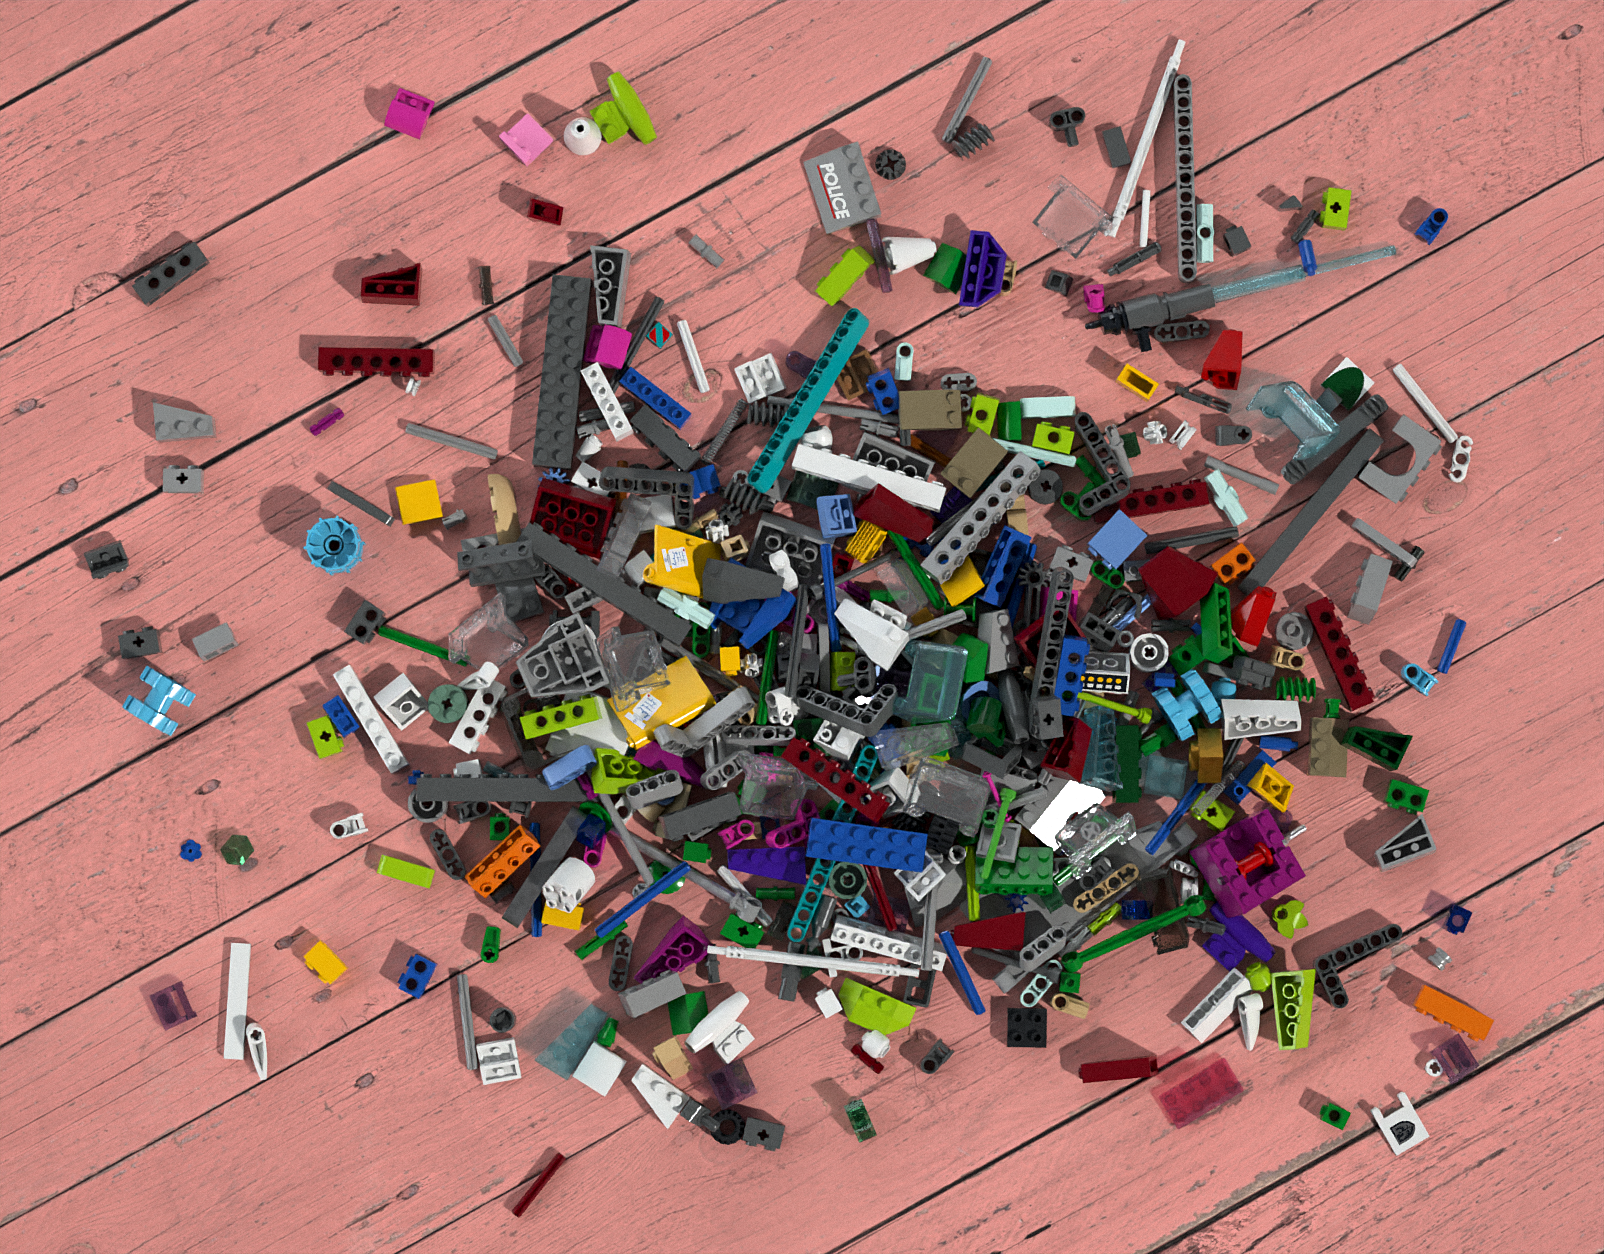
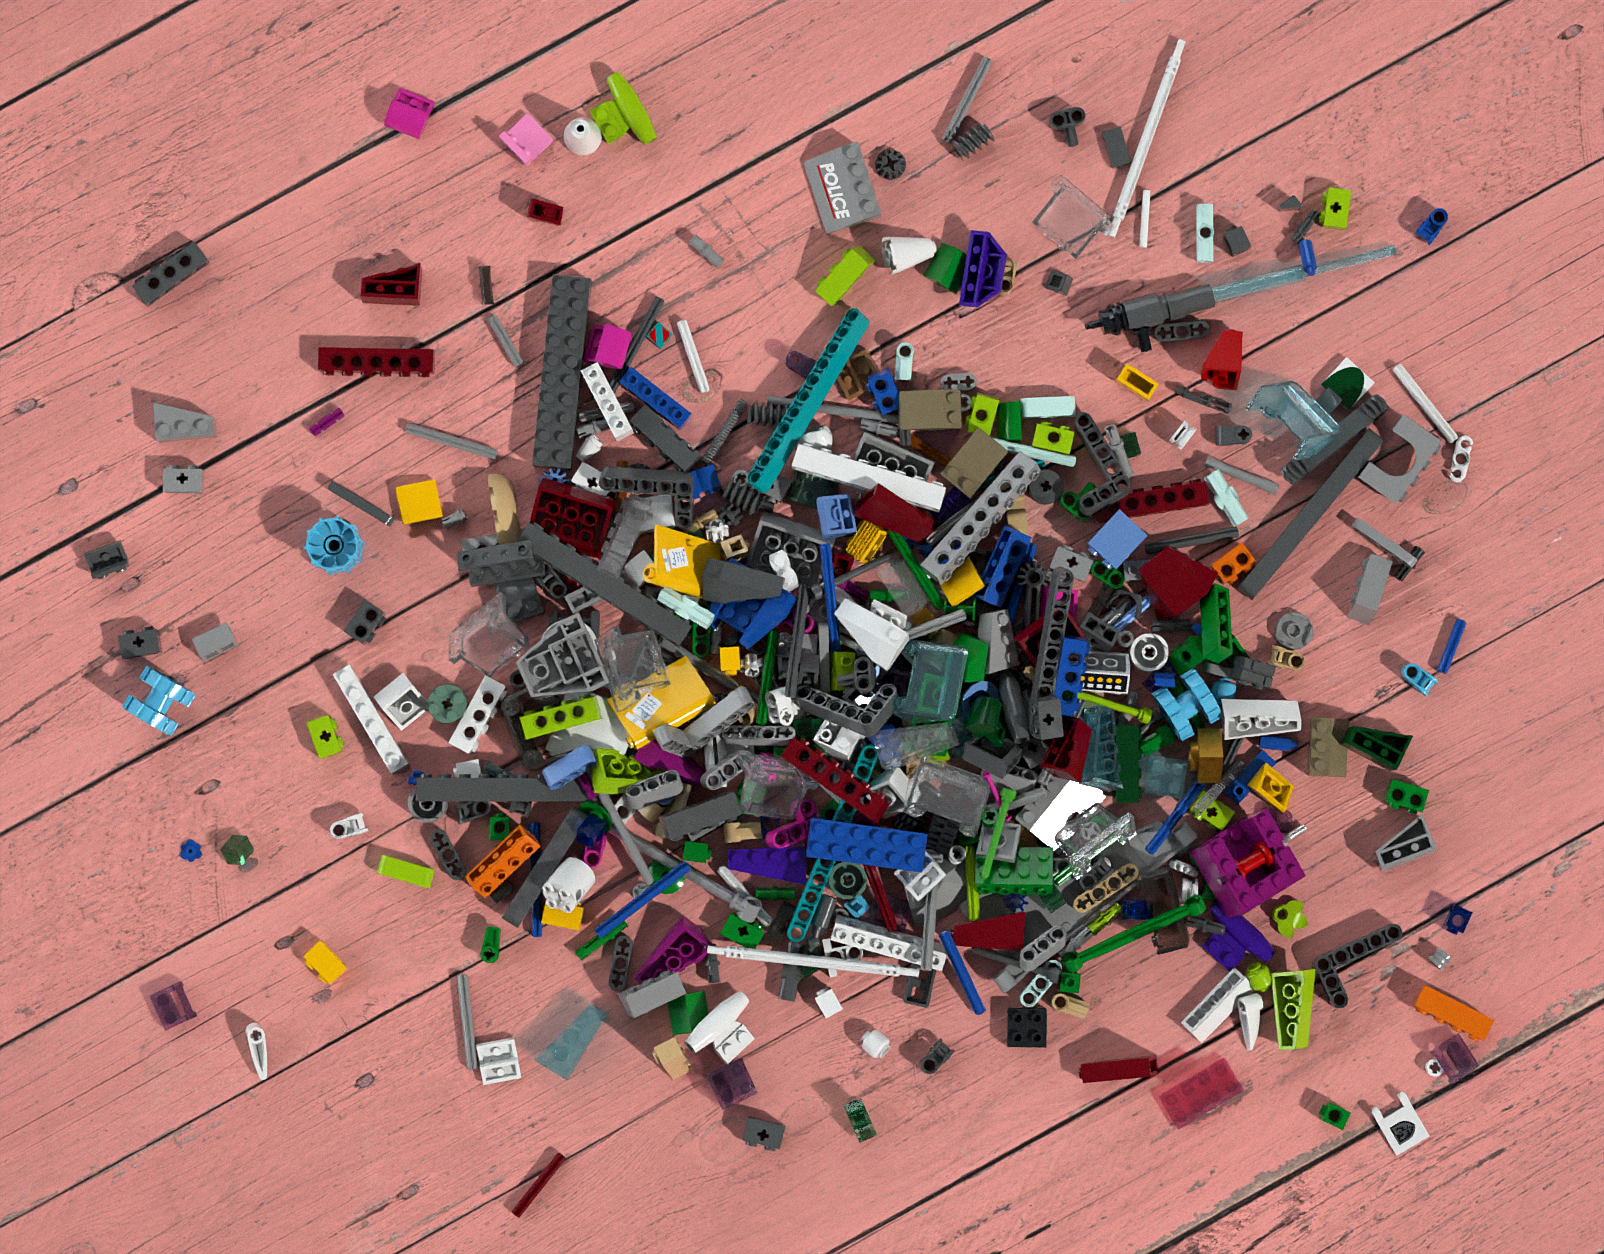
(237, 1001): white tile -> none
(340, 716): blue hinge -> none
(412, 386): white bush -> none
(417, 644): green axle -> none
(421, 978): blue brick -> none
(481, 678): white piece -> none
(502, 1019): dark grey wheel -> none
(599, 1068): white slope -> none
(608, 1033): green cone -> none
(611, 279): light grey wedge -> none
(660, 1094): white wedge -> none
(699, 1115): dark grey beam -> none
(735, 834): dark pink piece -> none
(739, 1127): black tyre -> none
(760, 378): white slope -> none
(867, 1059): dark red axle -> none
(874, 1009): lime wedge -> none
(879, 255): clear purple axle -> none
(1090, 471): green axle -> none
(1094, 297): dark pink piece -> none
(1134, 259): dark grey piece -> none
(1155, 432): white gear -> none
(1184, 169): light grey beam -> none
(1252, 614): red slope -> none
(1295, 688): green piece -> none
(1332, 708): green bush -> none
(1337, 665): dark red brick -> none

